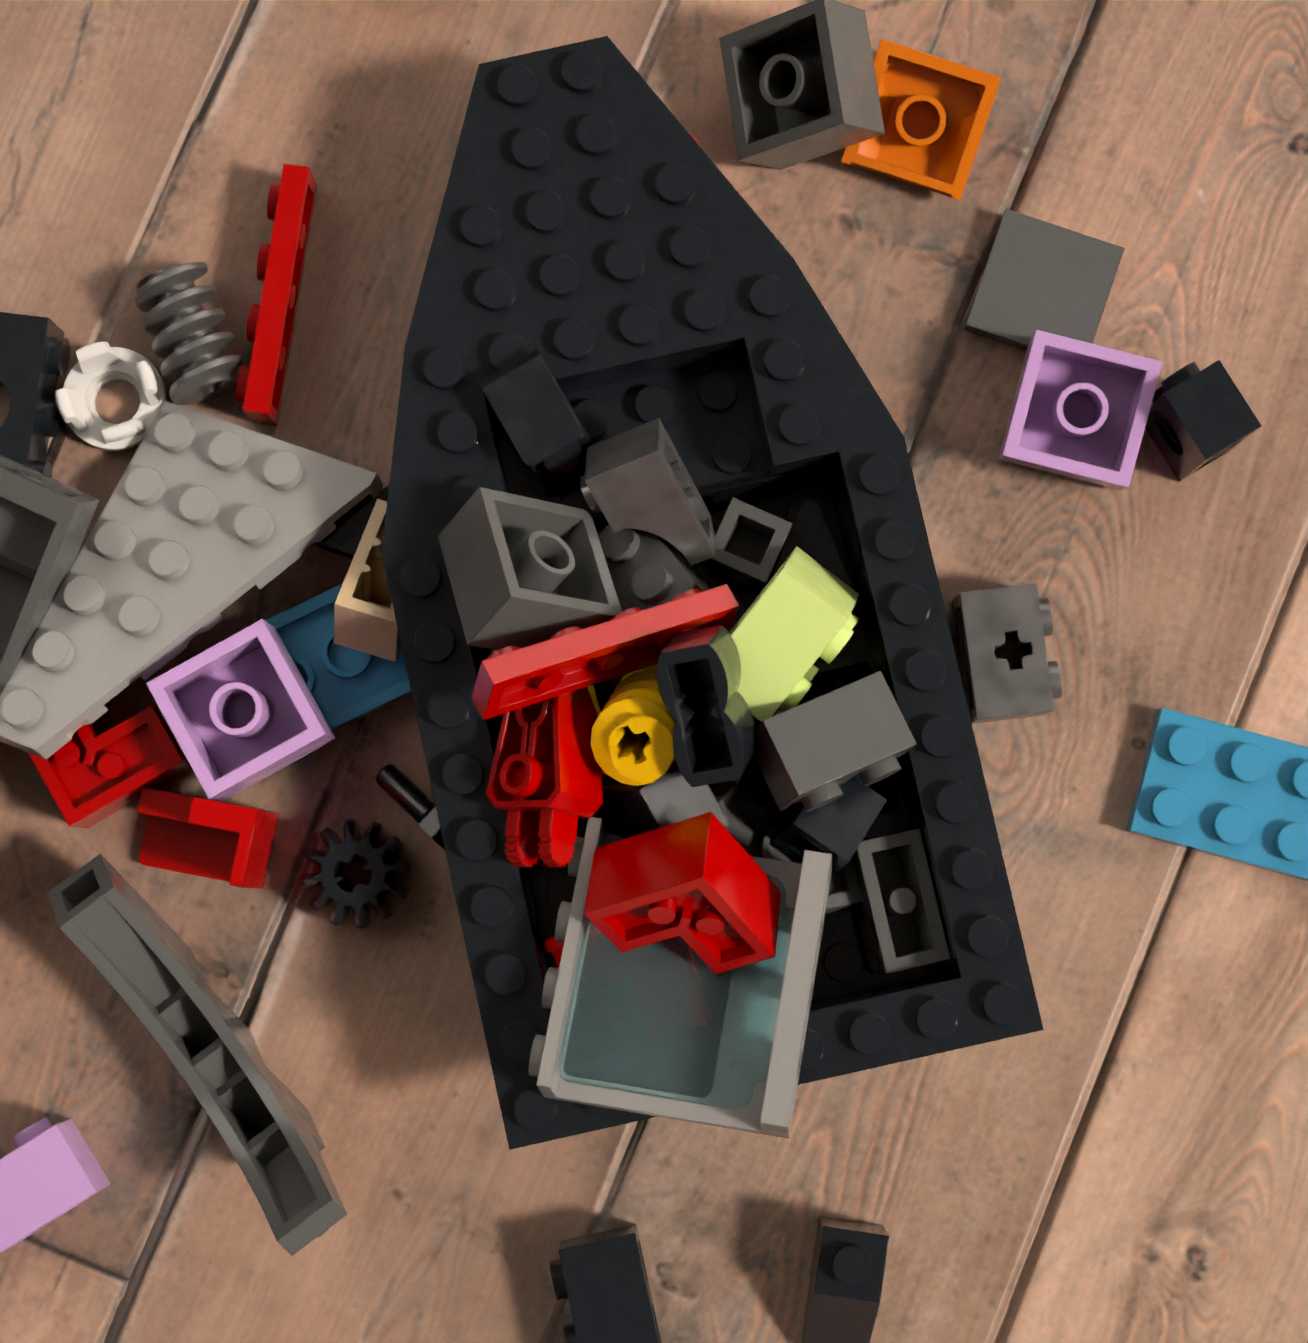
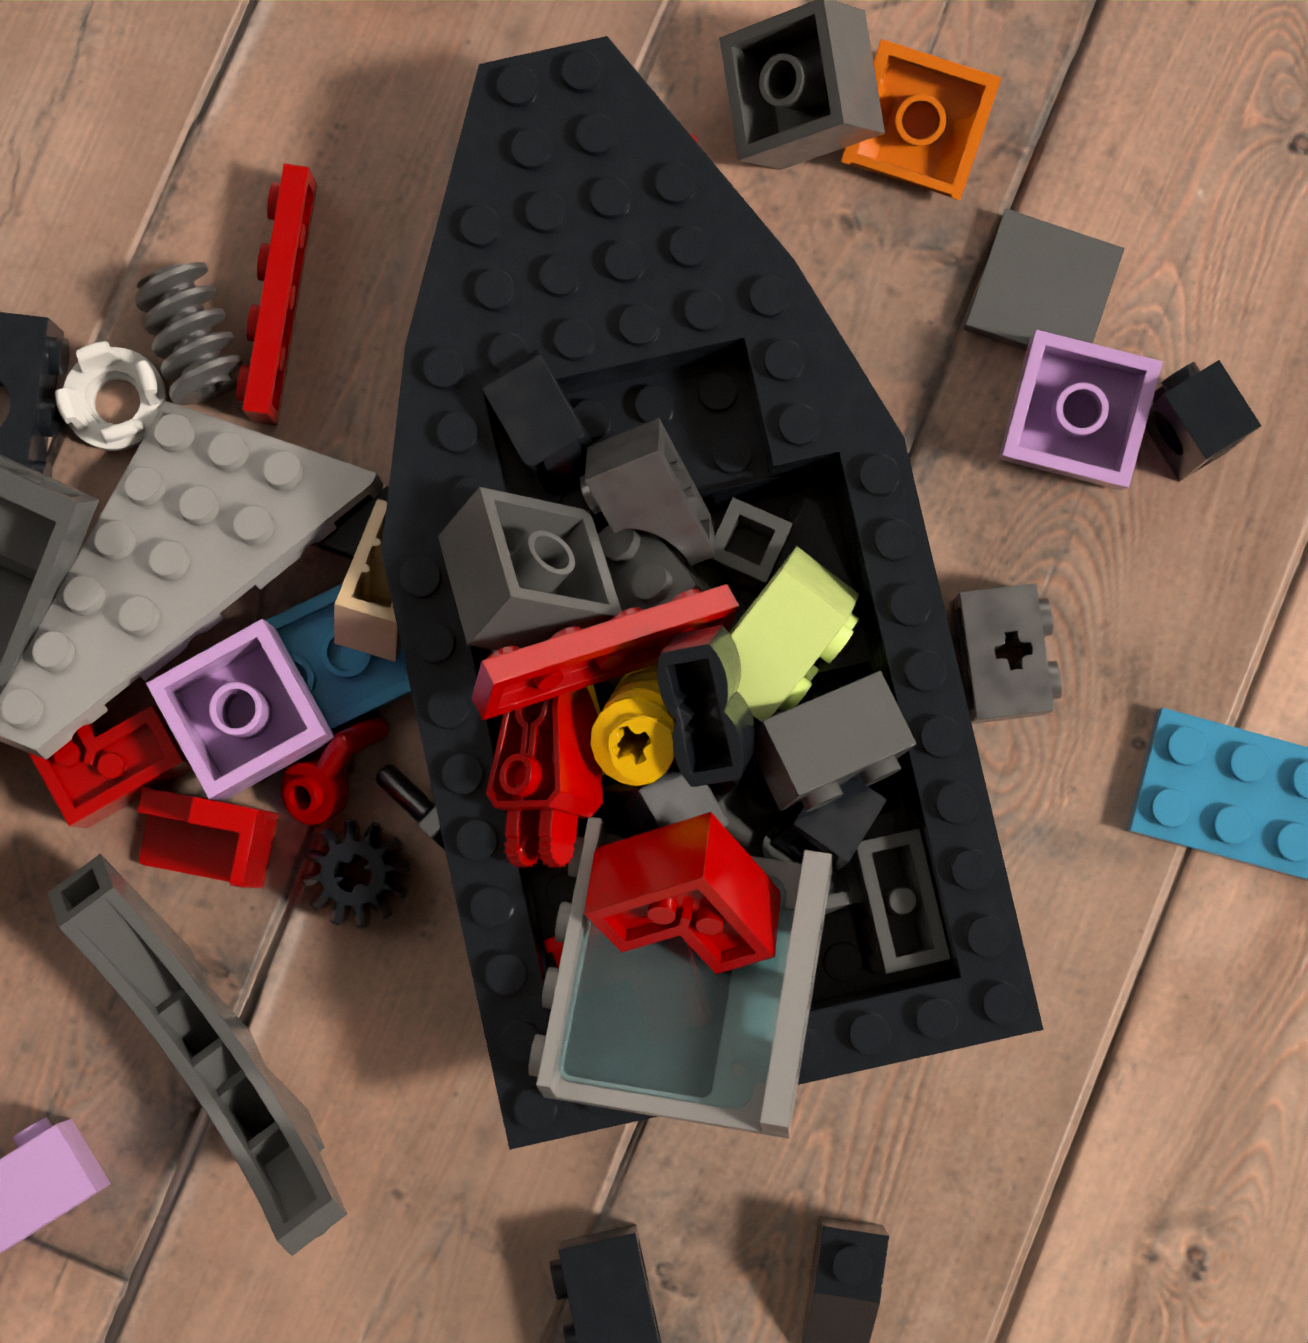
(324, 773): none -> red plate

